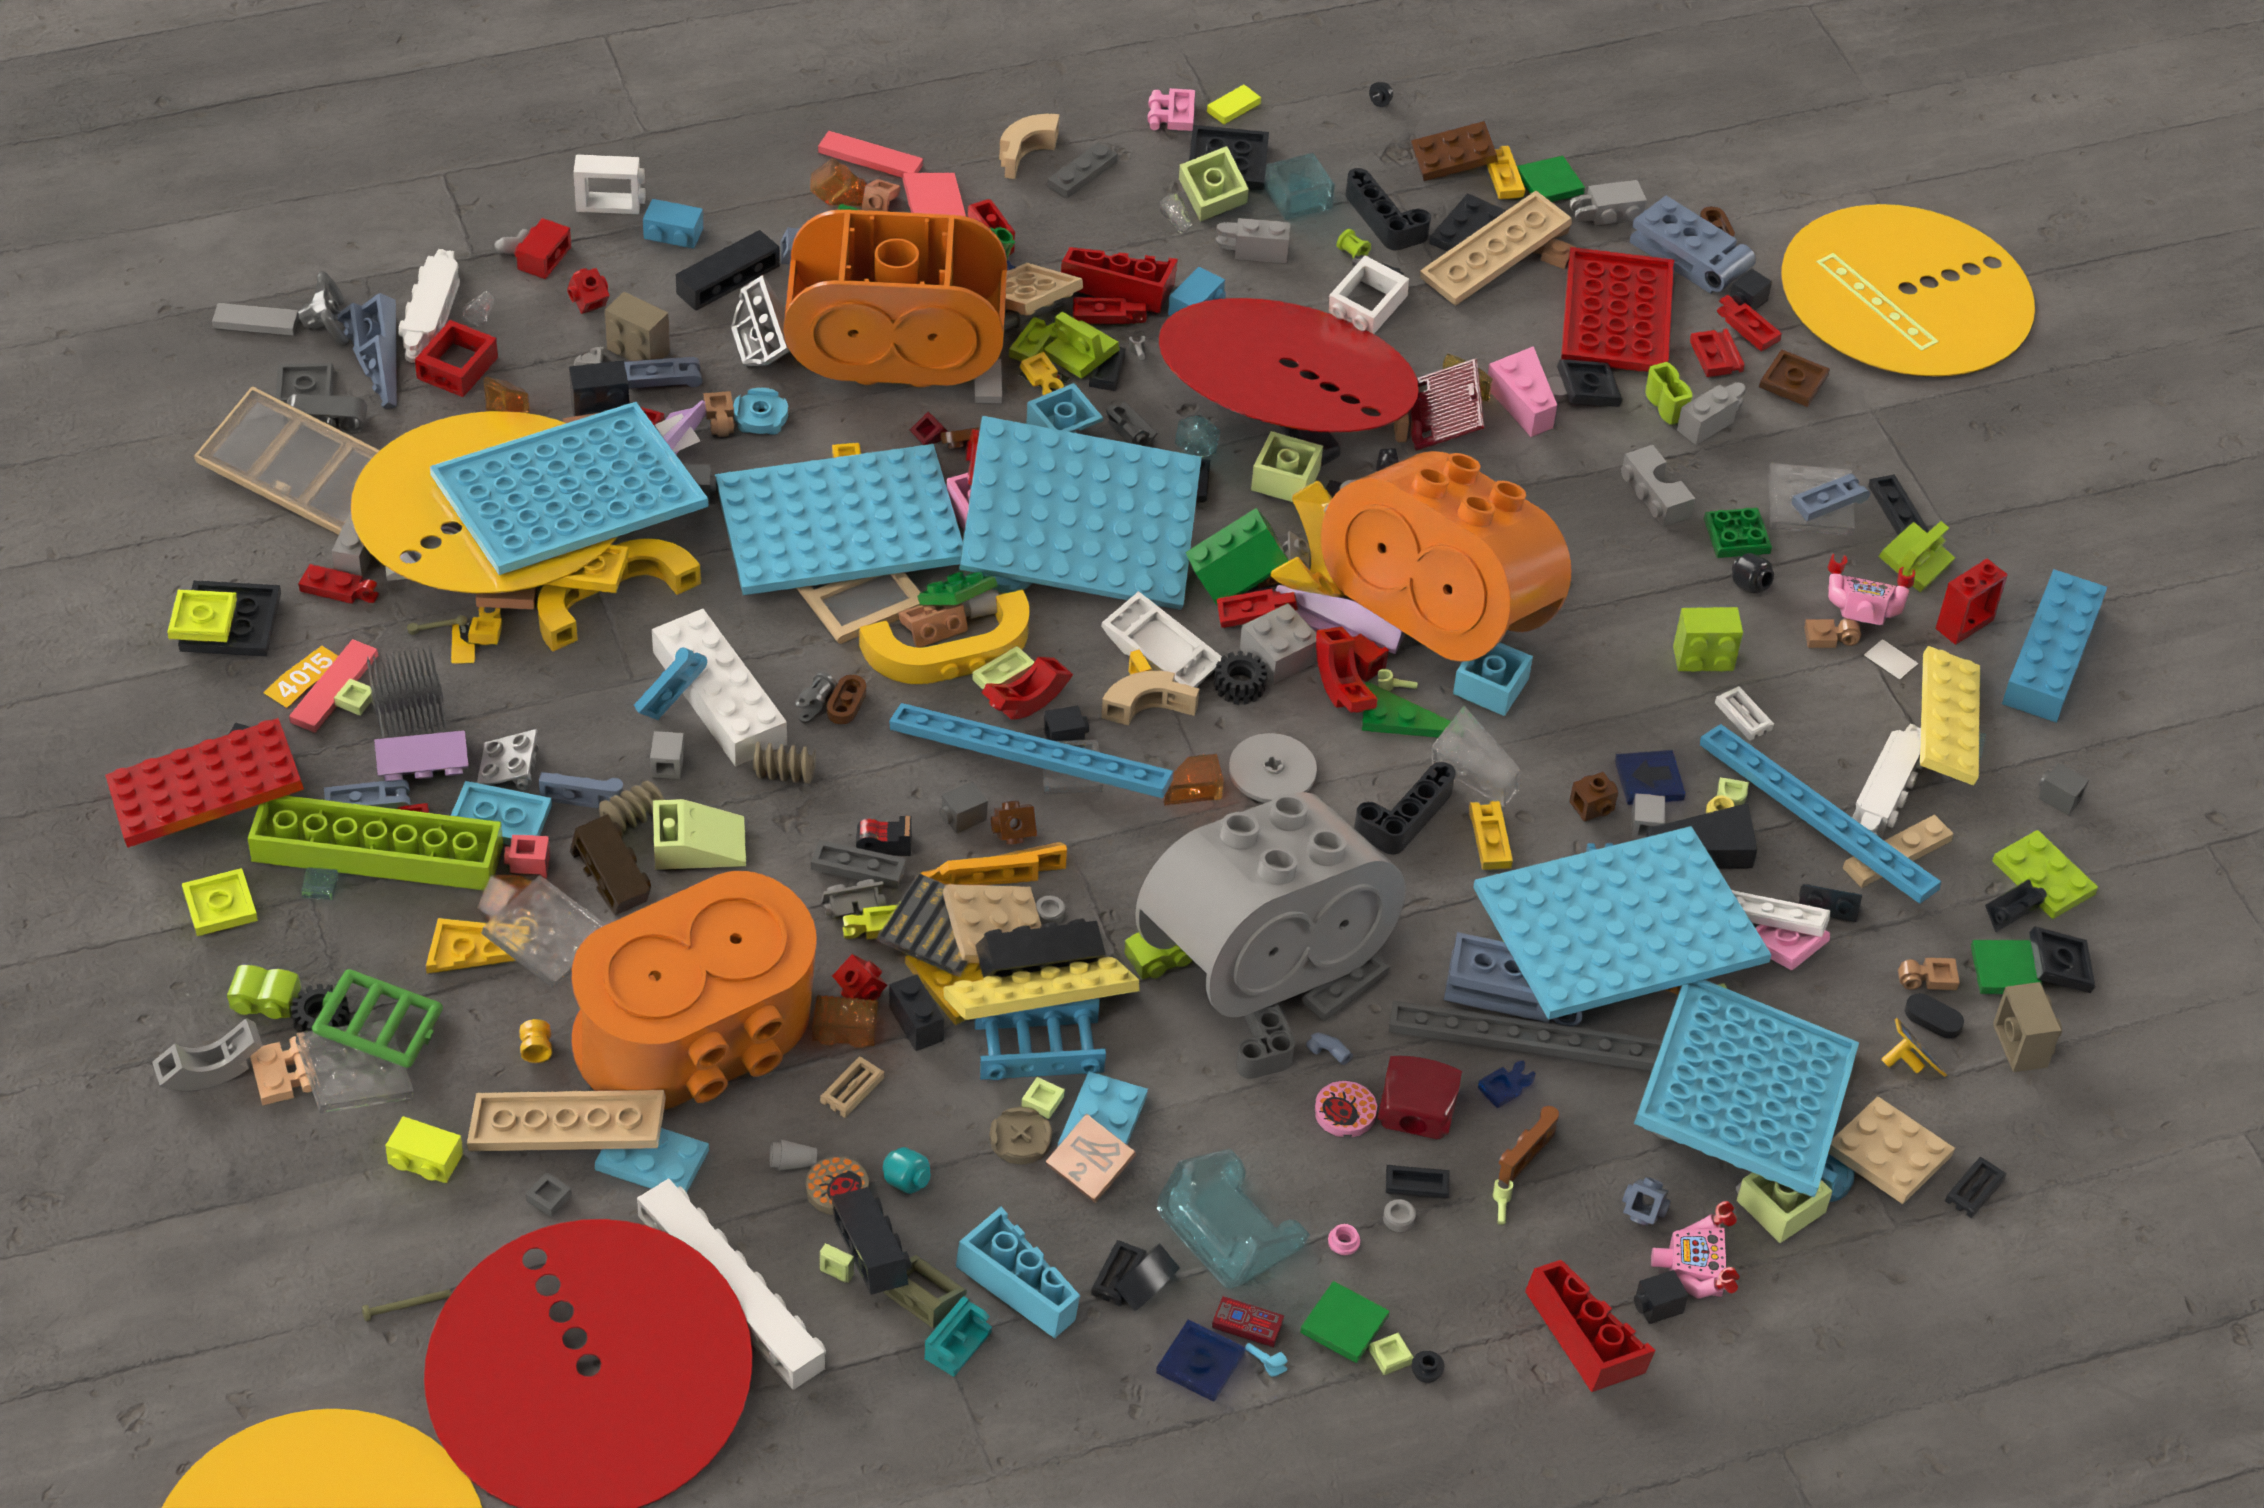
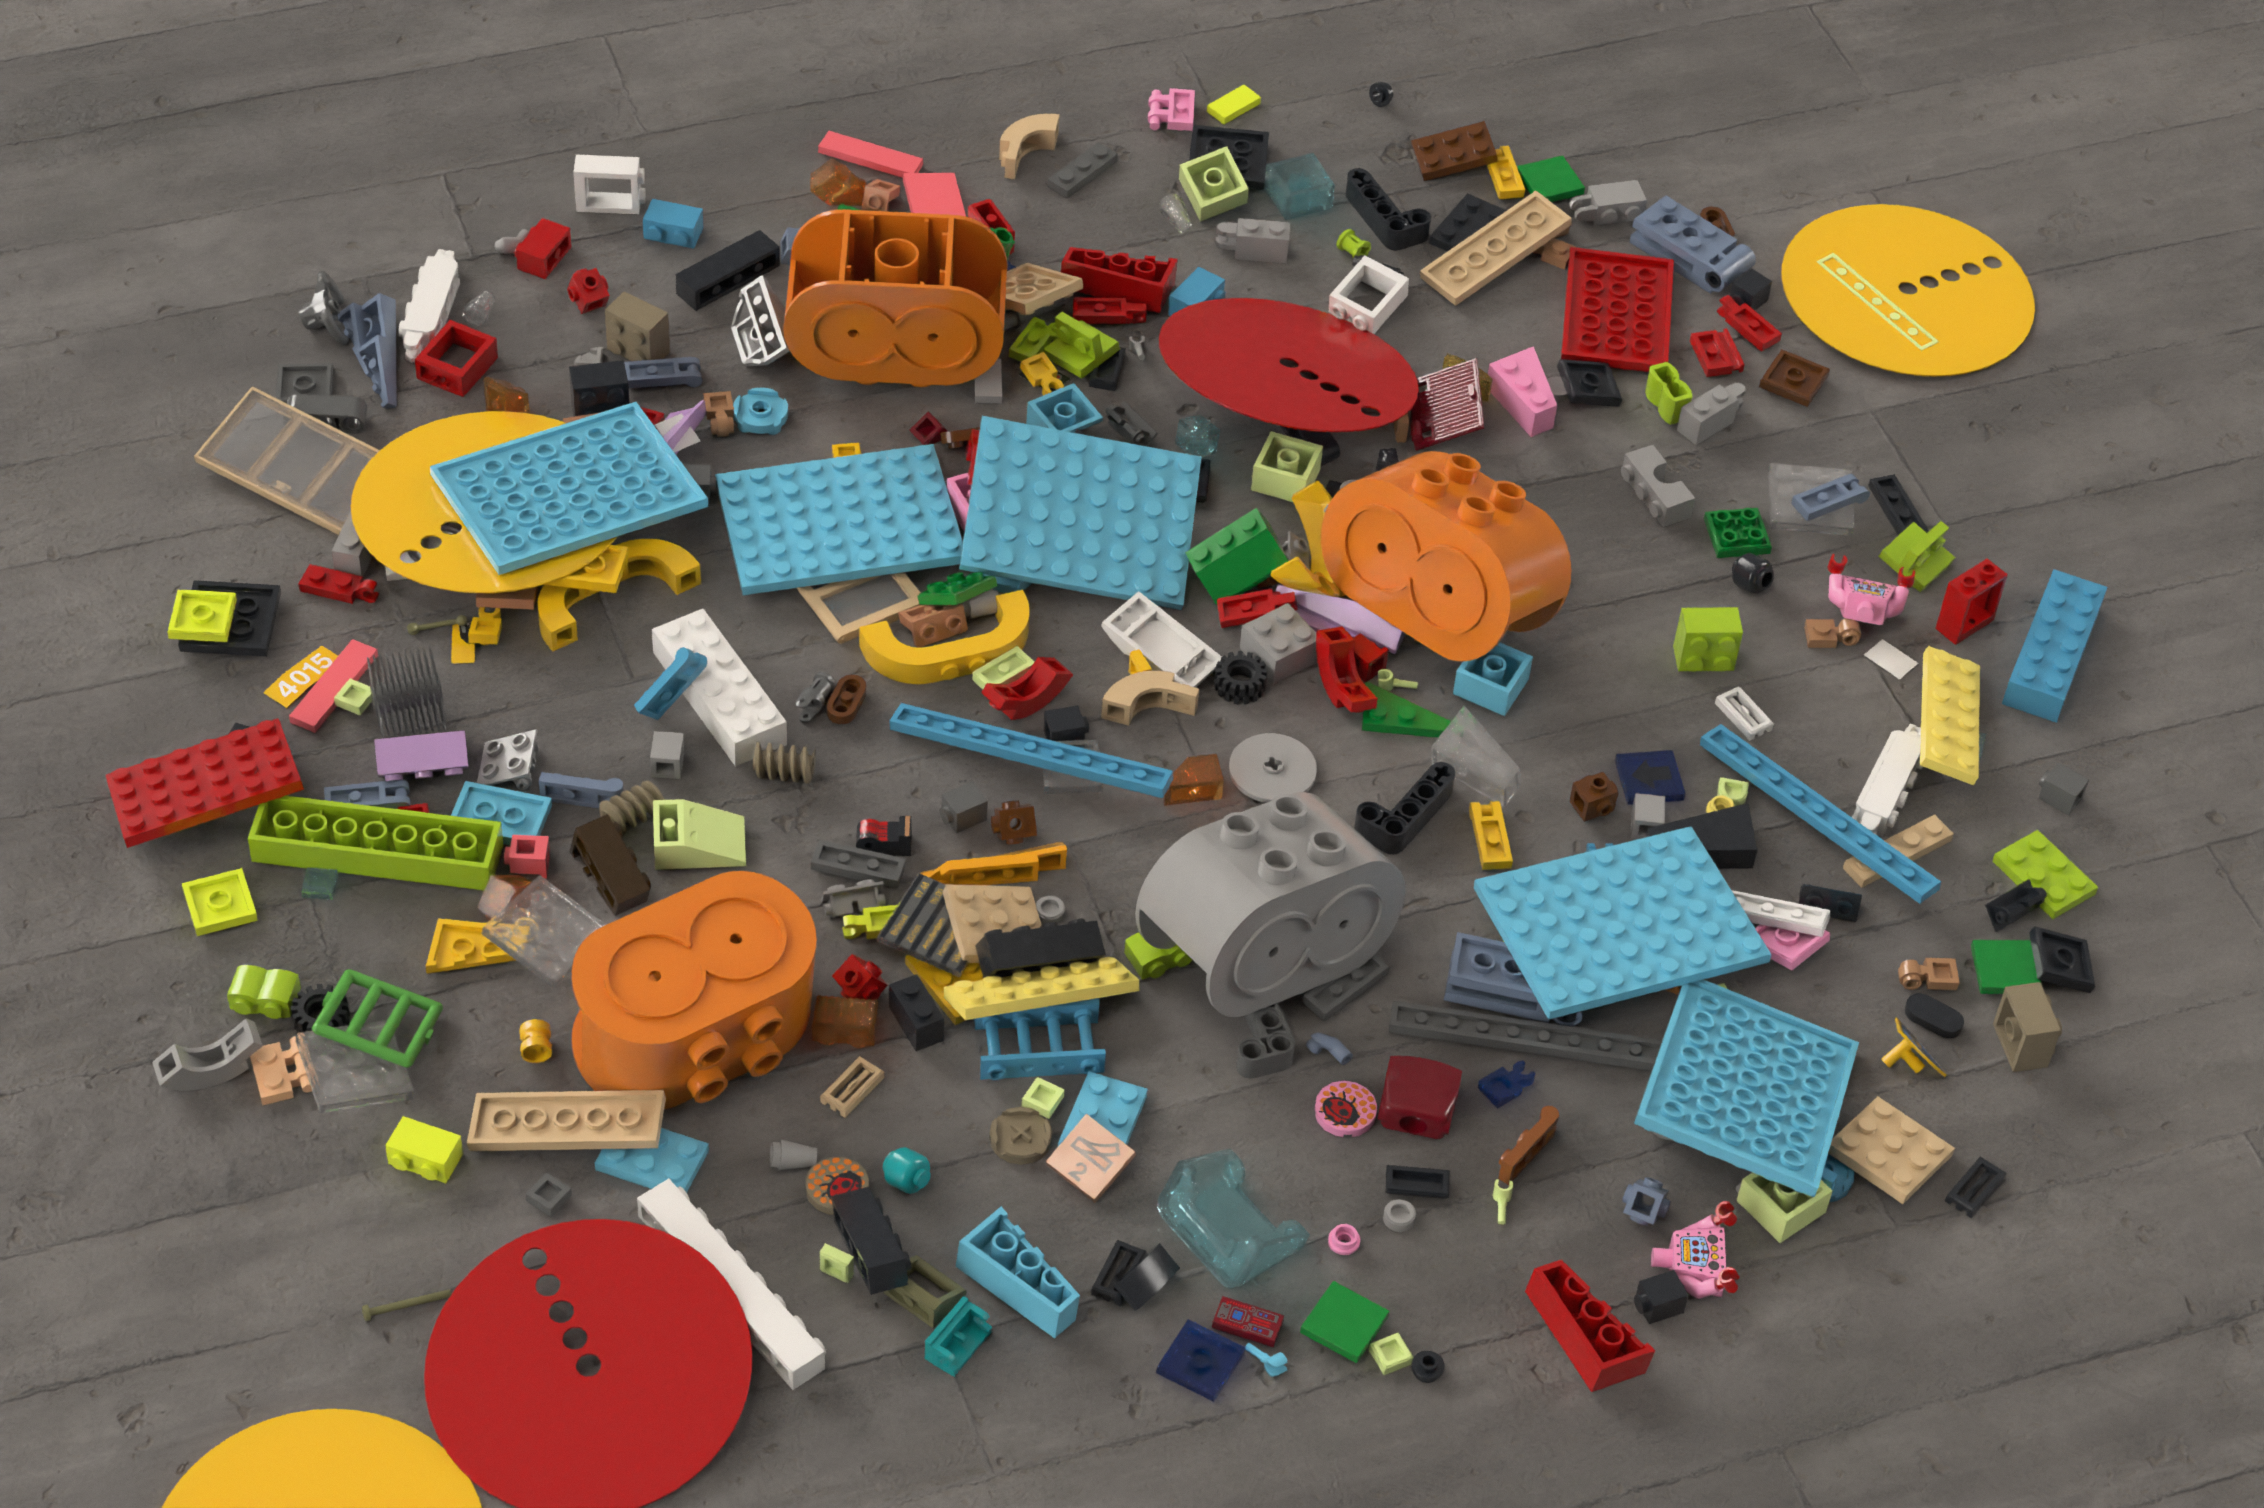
(255, 319): light grey tile -> none

